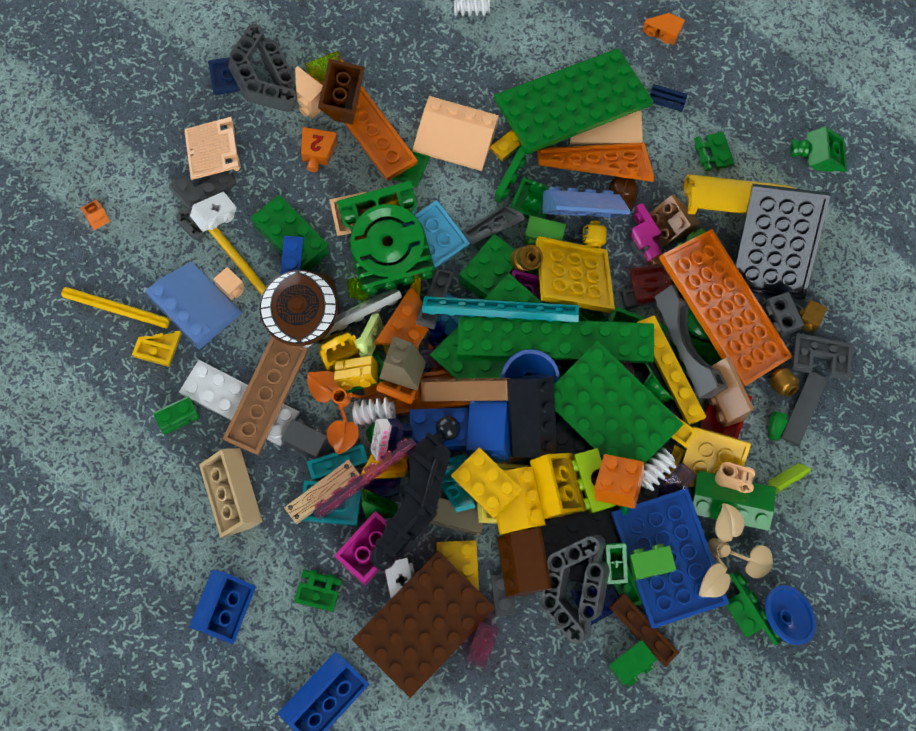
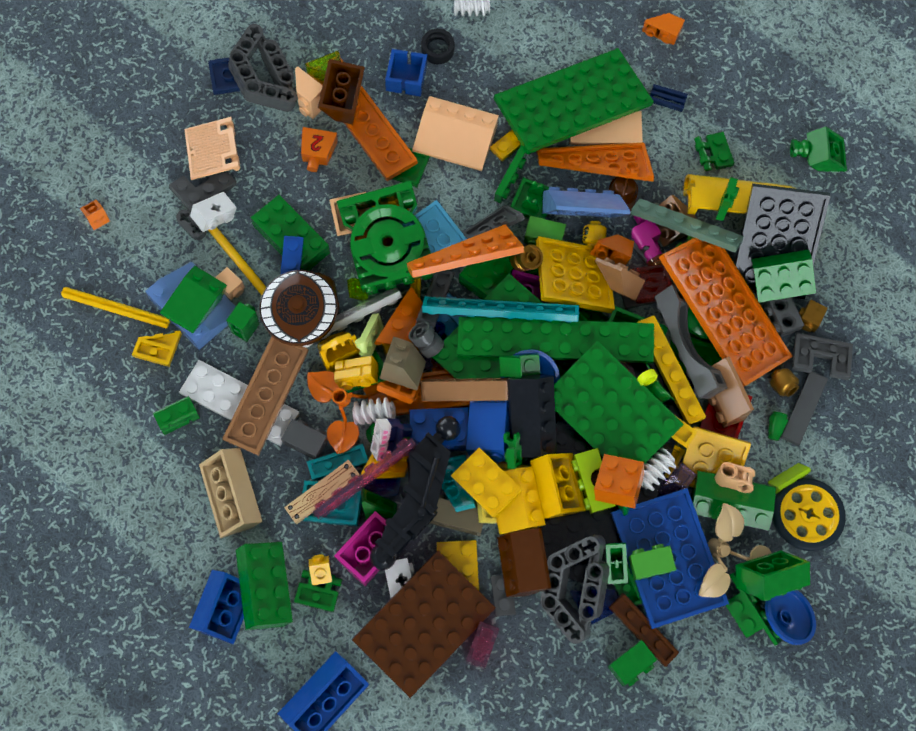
(194, 299): none -> green slope
(243, 321): none -> green brick
(263, 585): none -> green brick
(320, 569): none -> yellow bracket
(406, 76): none -> blue piece
(426, 340): none -> dark grey wheel
(440, 34): none -> black tyre
(484, 247): none -> orange wing
(513, 454): none -> green plate
(519, 365): none -> green slope
(615, 248): none -> orange slope
(620, 279): none -> medium nougat slope
(647, 377): none -> neon yellow tile
(687, 225): none -> sand green plate
(728, 198): none -> green plate
(772, 575): none -> green brick
(784, 276): none -> brick
(829, 499): none -> wedge

